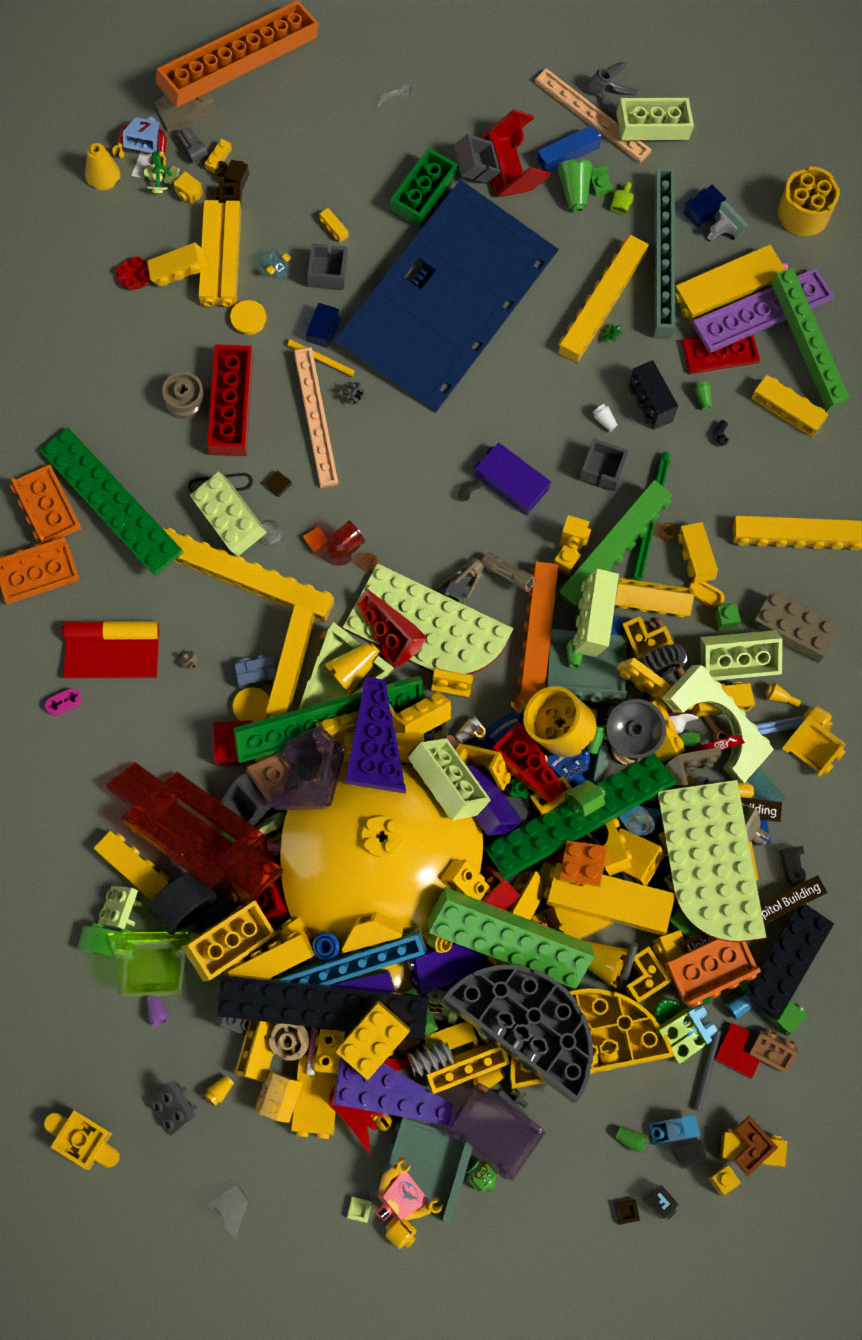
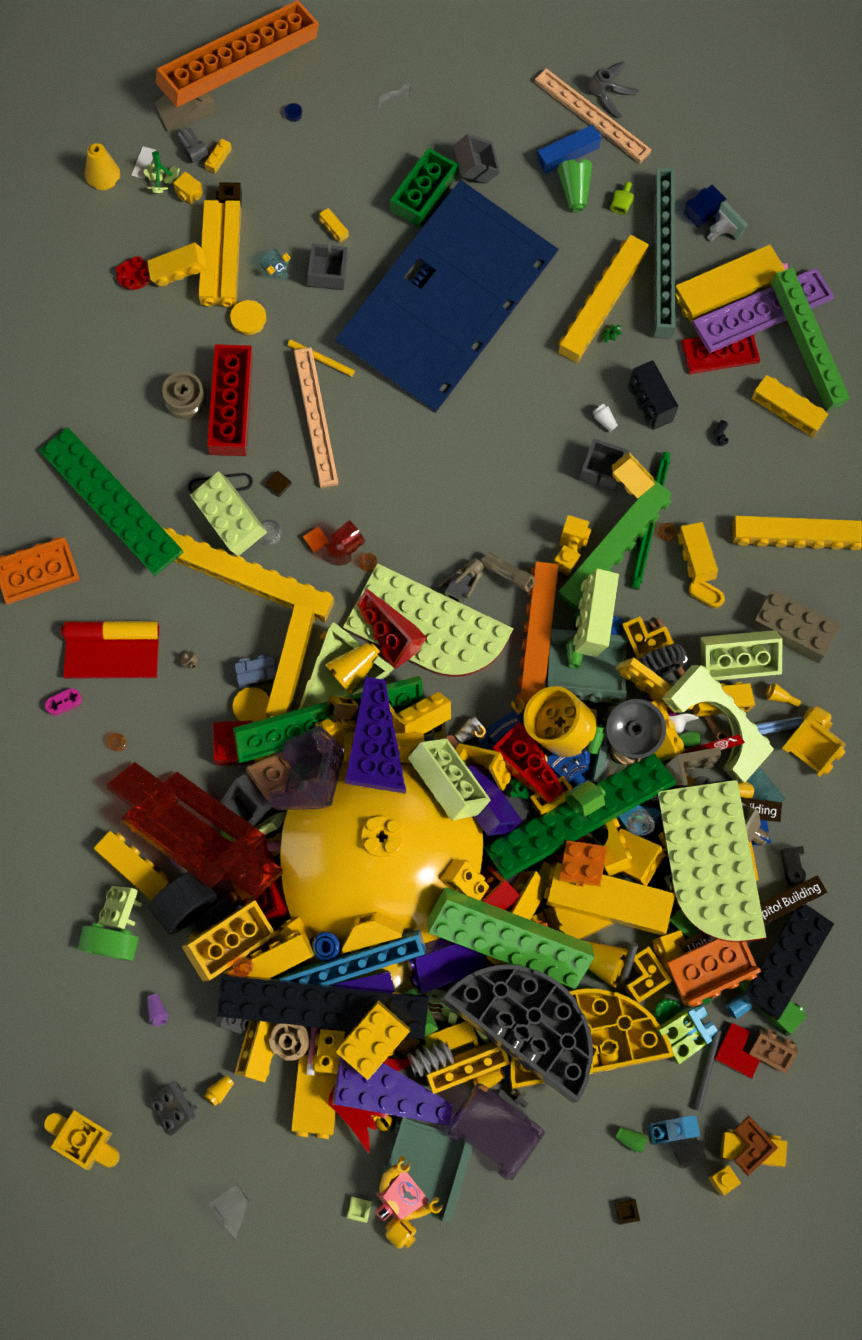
(45, 504): orange bracket -> none
(123, 743): none -> clear orange bush
(142, 136): light blue torso -> none
(149, 962): clear neon green windscreen -> none
(235, 172): dark brown brick -> none
(249, 966): none -> clear orange bush
(278, 1096): yellow slope -> none
(293, 112): none -> clear blue tile
(323, 325): clear blue brick -> none
(342, 709): none -> dark brown brick
(353, 393): dark grey gear -> none
(437, 943): yellow cone -> none
(452, 683): yellow brick -> none
(467, 488): clear smoke arm -> none
(481, 1176): bright green head -> none
(506, 137): red windscreen -> none
(512, 478): dark purple brick -> none
(600, 180): bright green bracket -> none
(632, 475): none -> yellow brick
(654, 597): yellow brick -> none
(655, 119): yellowish green brick -> none
(661, 1202): clear smoke brick -> none
(703, 394): bright green cone -> none
(727, 617): bright green brick -> none
(808, 201): yellow brick -> none

